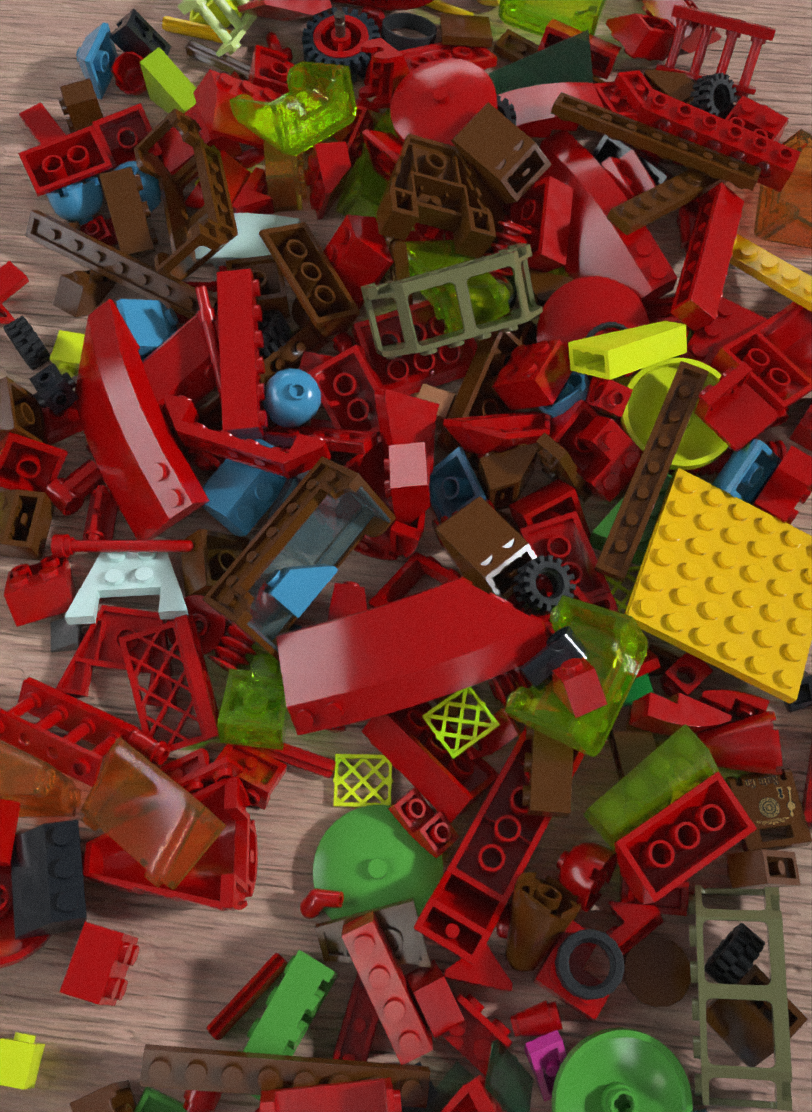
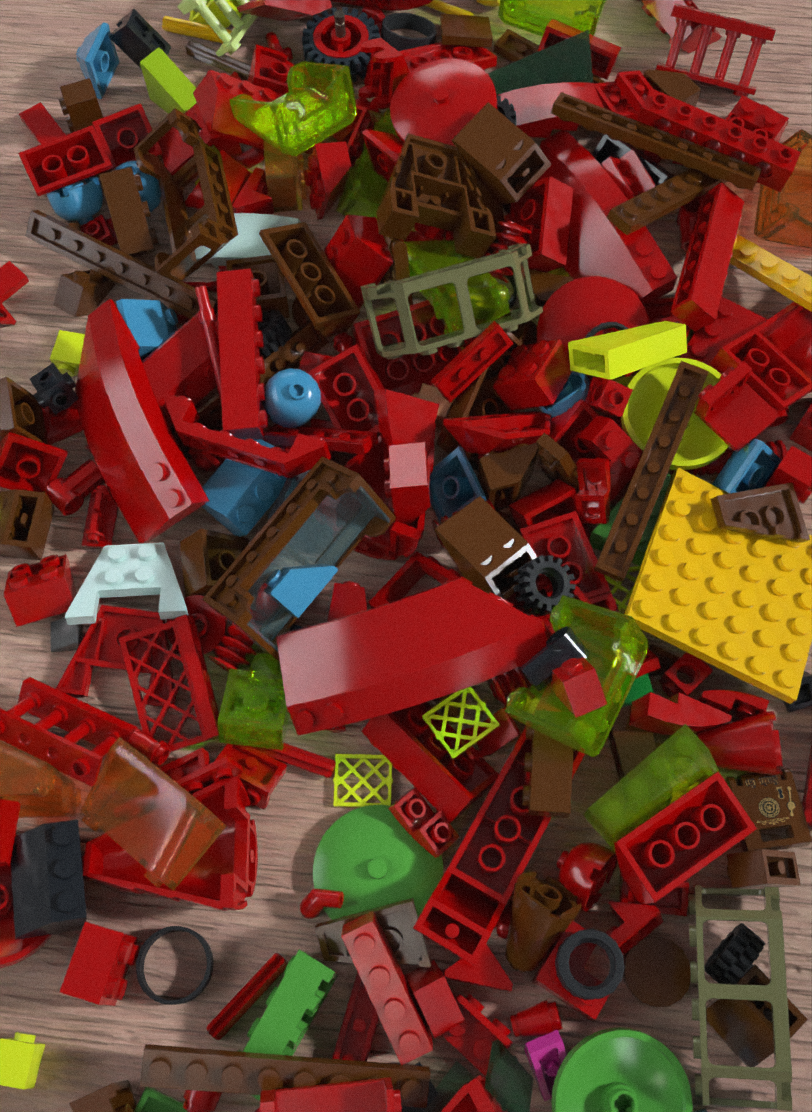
(27, 342): black tyre -> none
(63, 545): red piece -> none
(129, 74): red hair -> none
(141, 959): none -> black tyre
(472, 361): none -> red tile
(595, 490): none -> red slope
(643, 35): red slope -> none
(721, 88): black tyre -> none
(762, 512): none -> reddish brown wing

